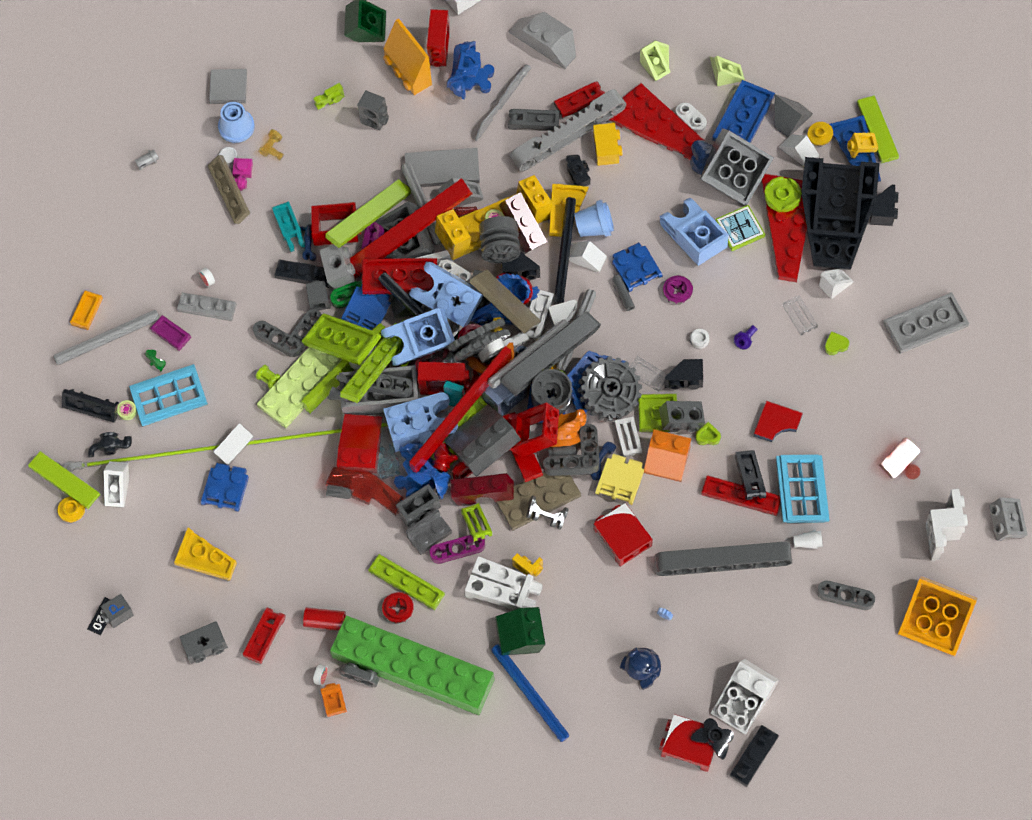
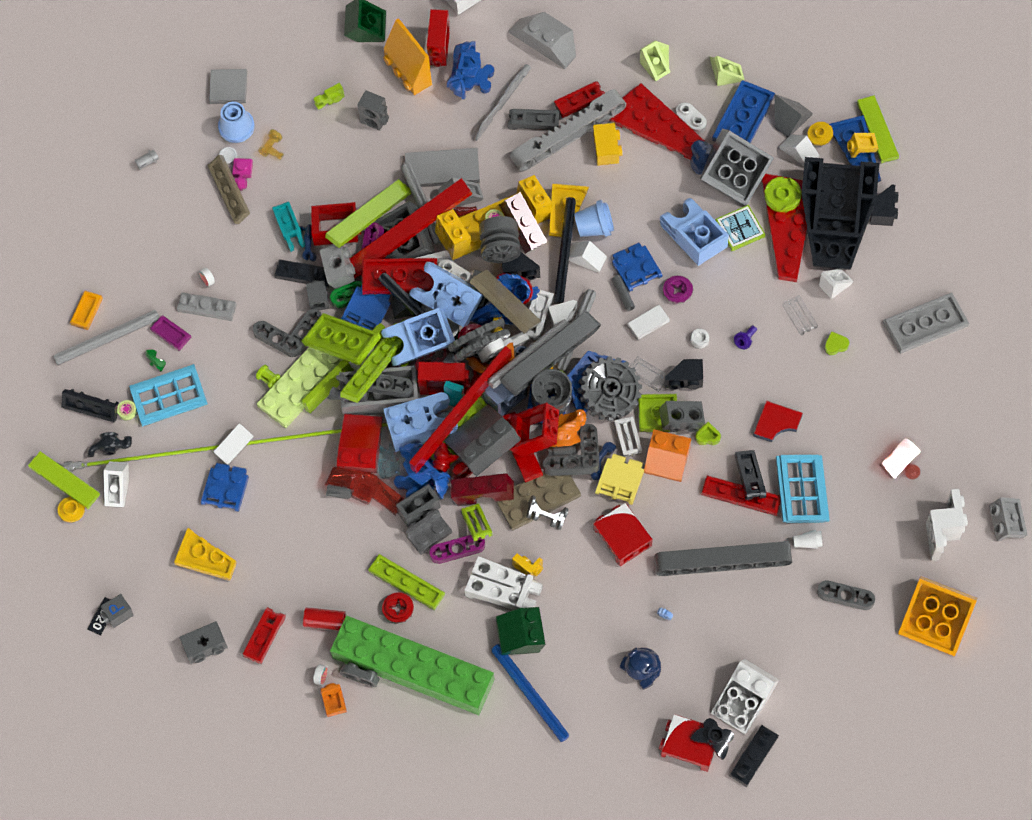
(577, 170): black piece -> none
(648, 322): none -> white tile

